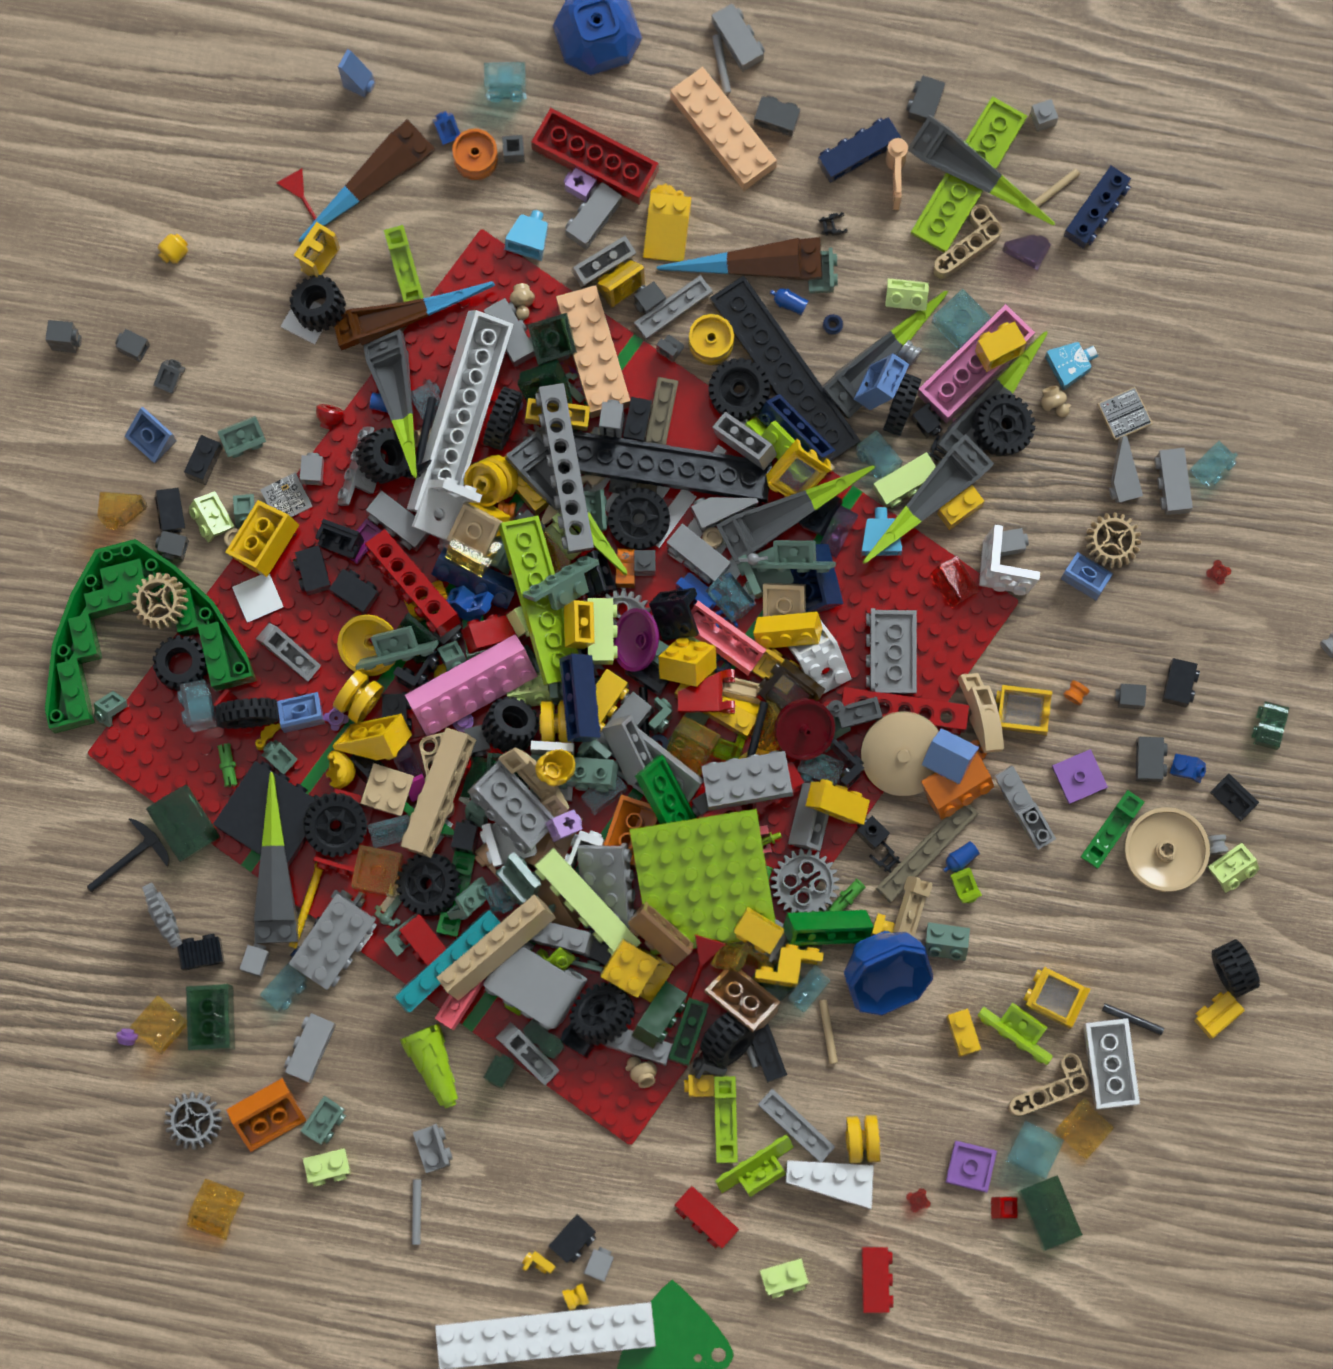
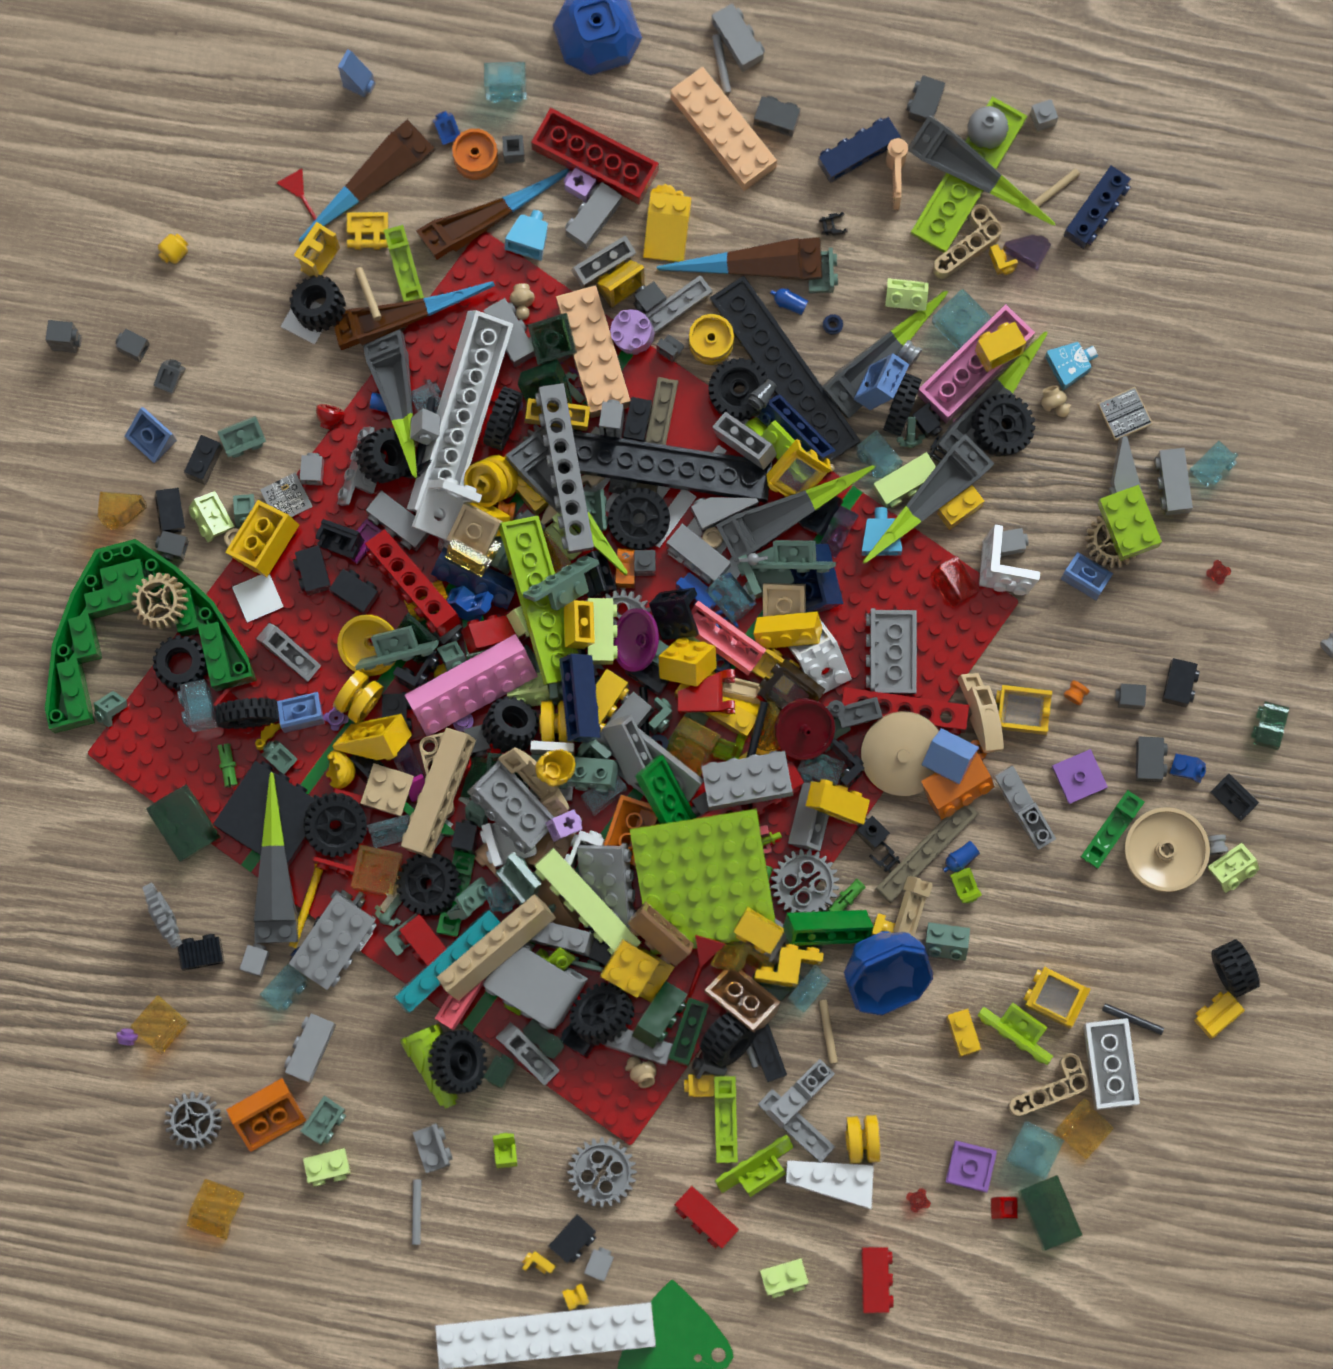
(150, 840): black piece -> none
(210, 1017): clear green slope -> none
(367, 223): none -> yellow plate
(368, 294): none -> tan bar
(425, 426): none -> light grey brick
(457, 1062): none -> black wheel
(461, 228): none -> reddish brown plate
(505, 1150): none -> lime bracket
(584, 1162): none -> light grey gear
(632, 331): none -> lavender brick
(760, 397): none -> dark grey cone
(800, 1093): none -> light grey slope
(910, 442): none -> sand green piece
(987, 127): none -> light grey cylinder
(998, 259): none -> yellow bracket
(1129, 522): none -> lime brick

